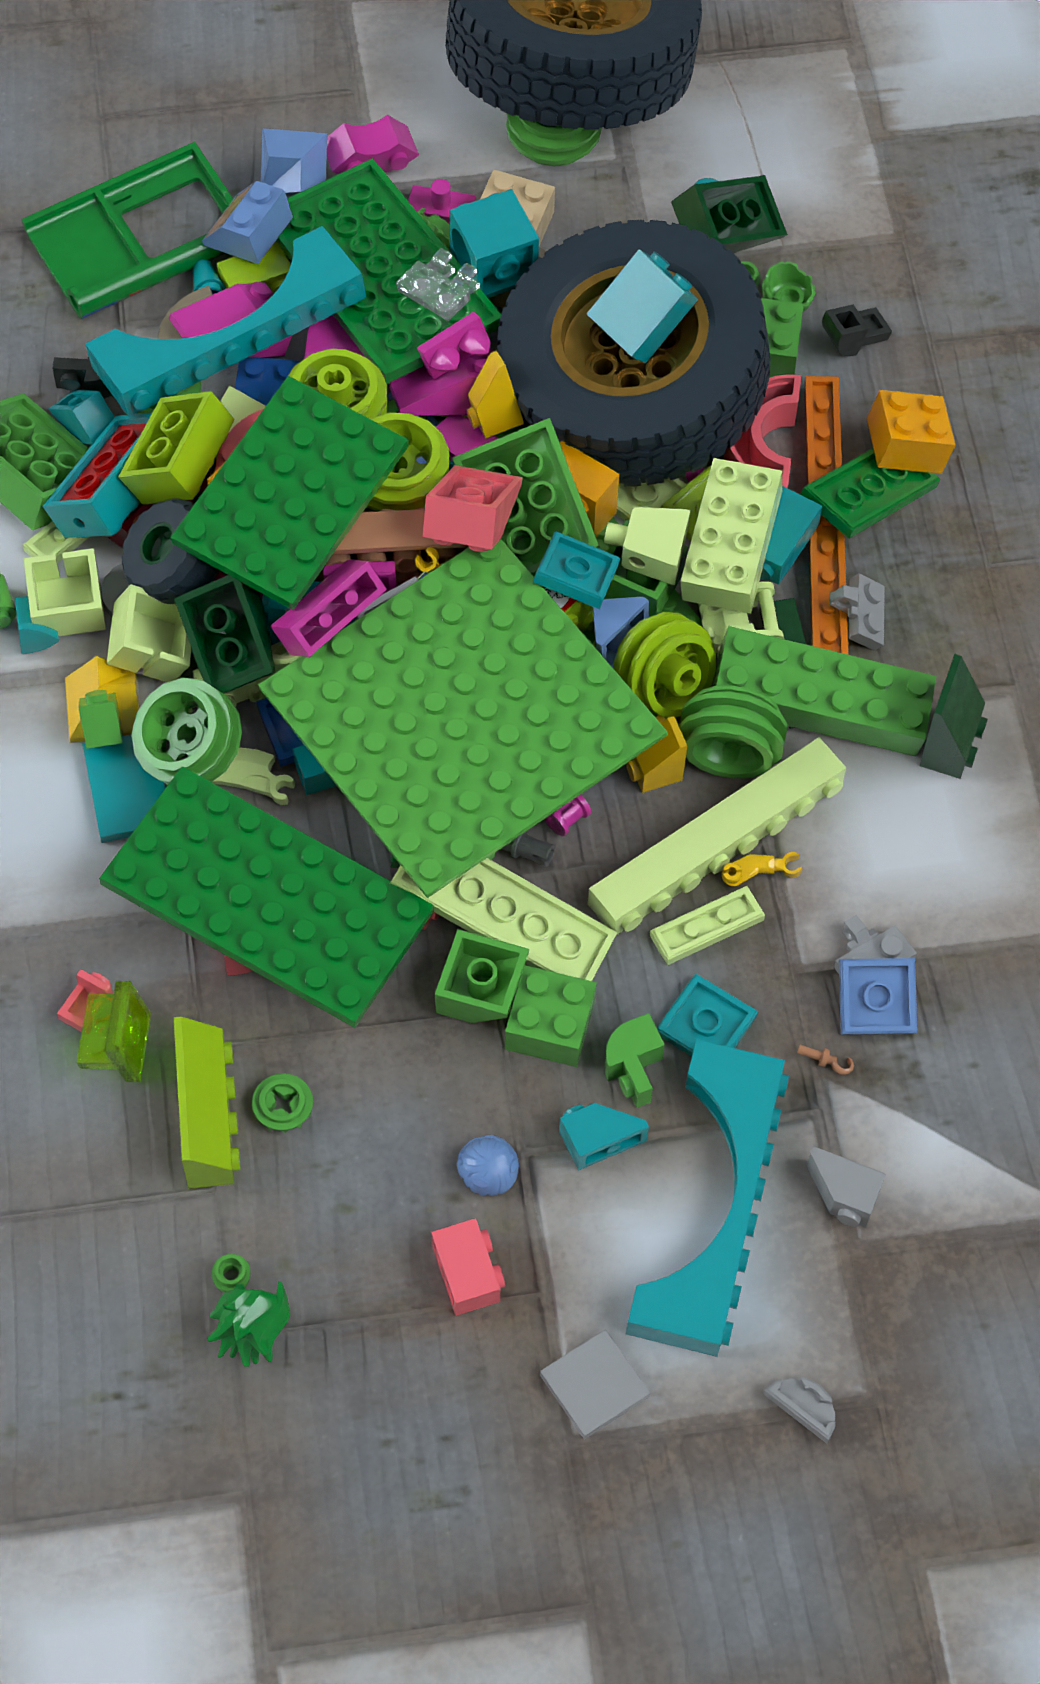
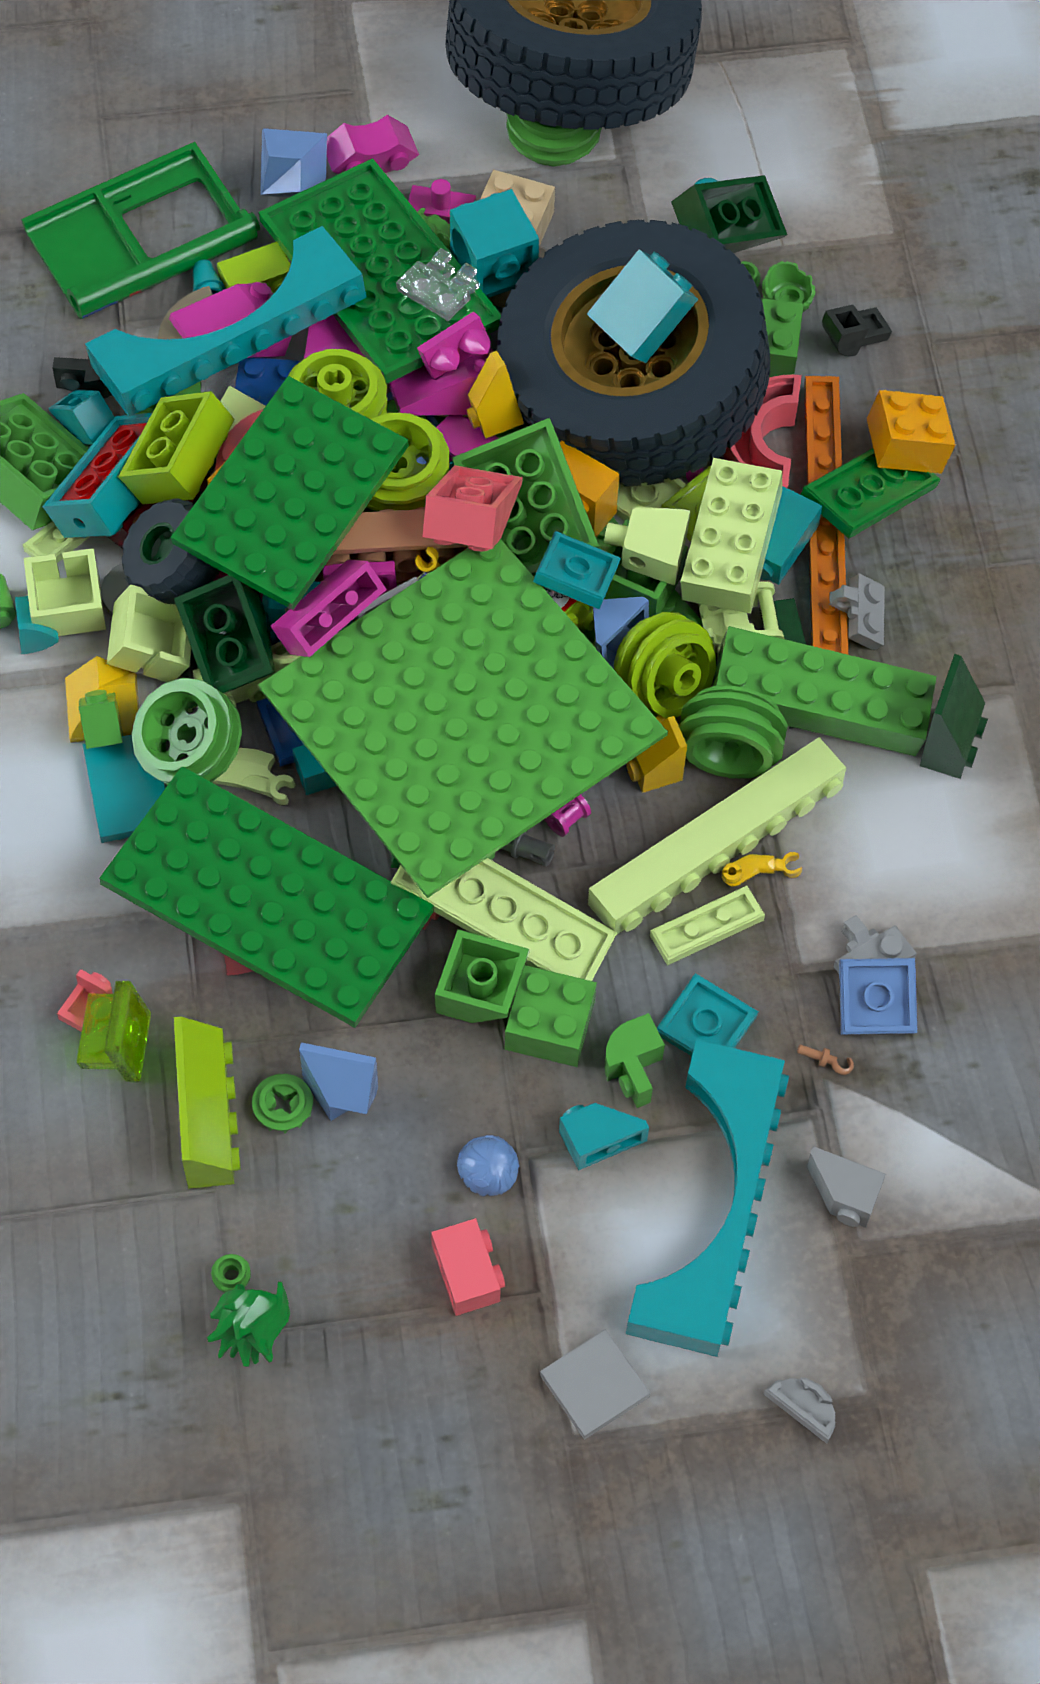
(251, 222): medium blue slope -> none
(339, 1079): none -> medium blue slope

